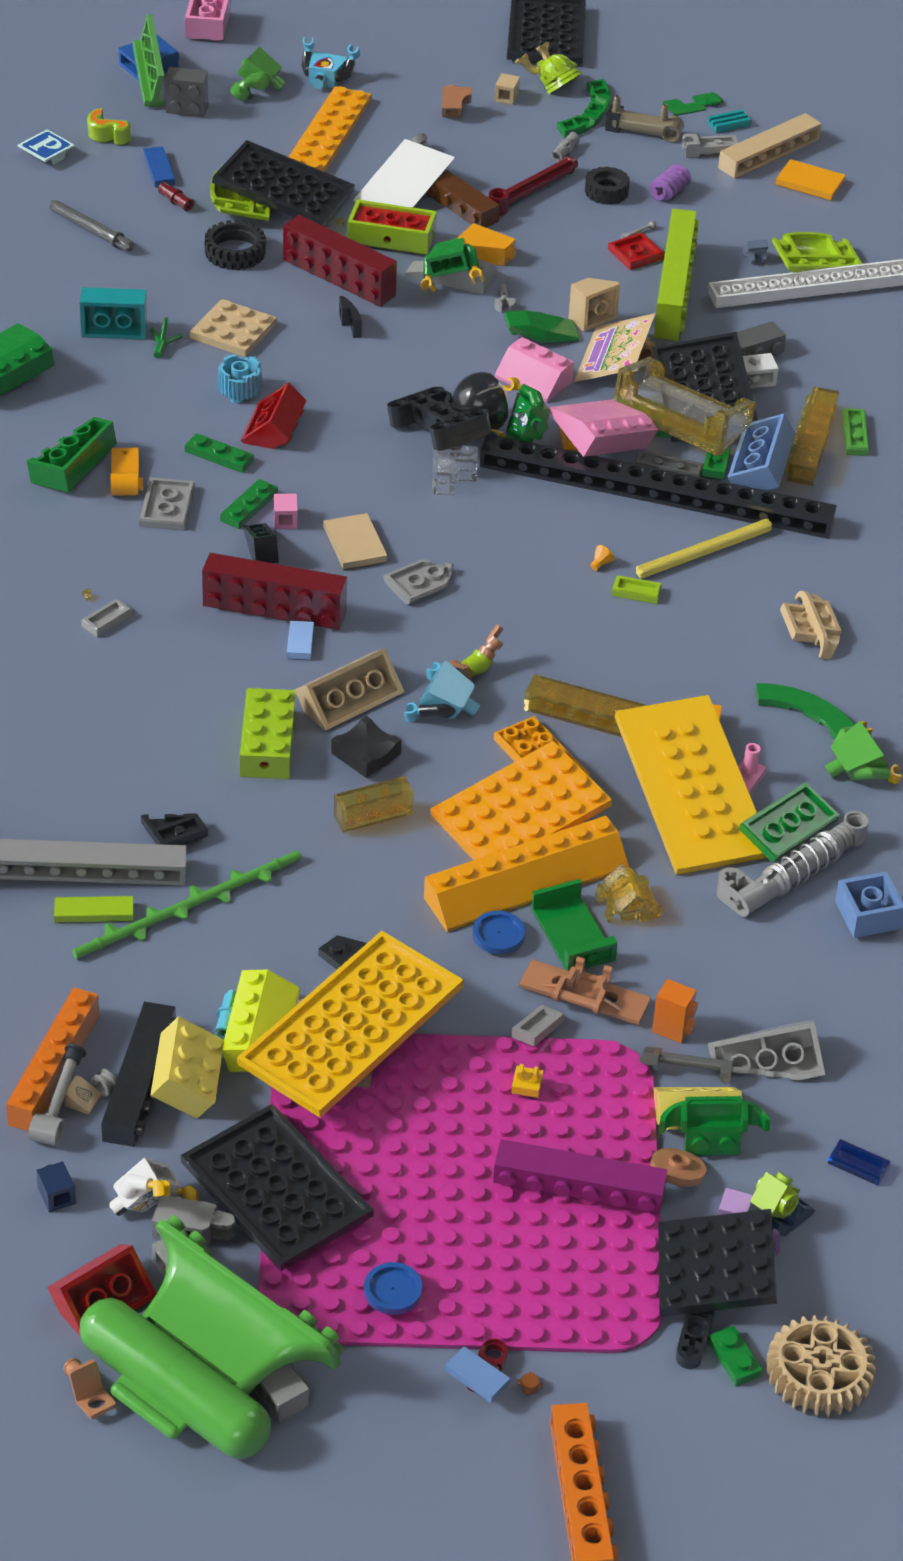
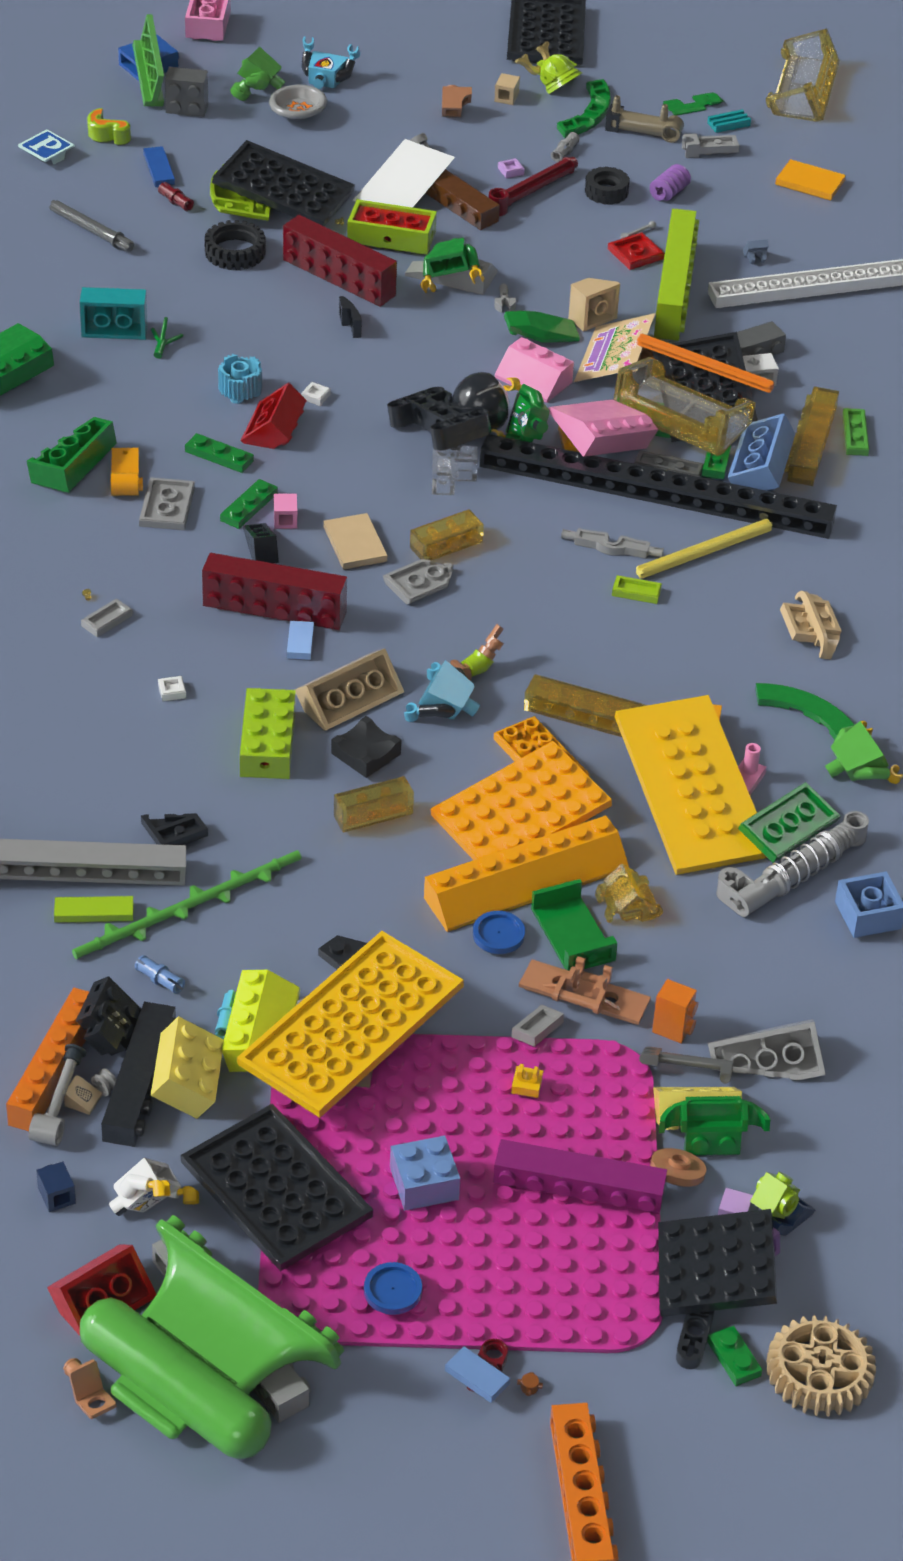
(108, 1017): none -> black piece
(159, 974): none -> medium blue pin
(172, 688): none -> white tile
(196, 1216): light grey hinge -> none
(233, 328): tan plate -> none
(298, 101): none -> light grey piece
(316, 393): none -> white tile
(330, 127): light orange plate -> none
(424, 1172): none -> medium blue brick
(446, 535): none -> clear yellow brick
(490, 245): light orange slope -> none
(511, 168): none -> lavender tile
(600, 541): none -> light grey piece
(602, 557): light orange rock -> none
(705, 363): none -> orange axle
(769, 145): tan brick -> none
(805, 77): none -> windscreen
(814, 251): lime slope -> none
(859, 1162): clear blue tile -> none

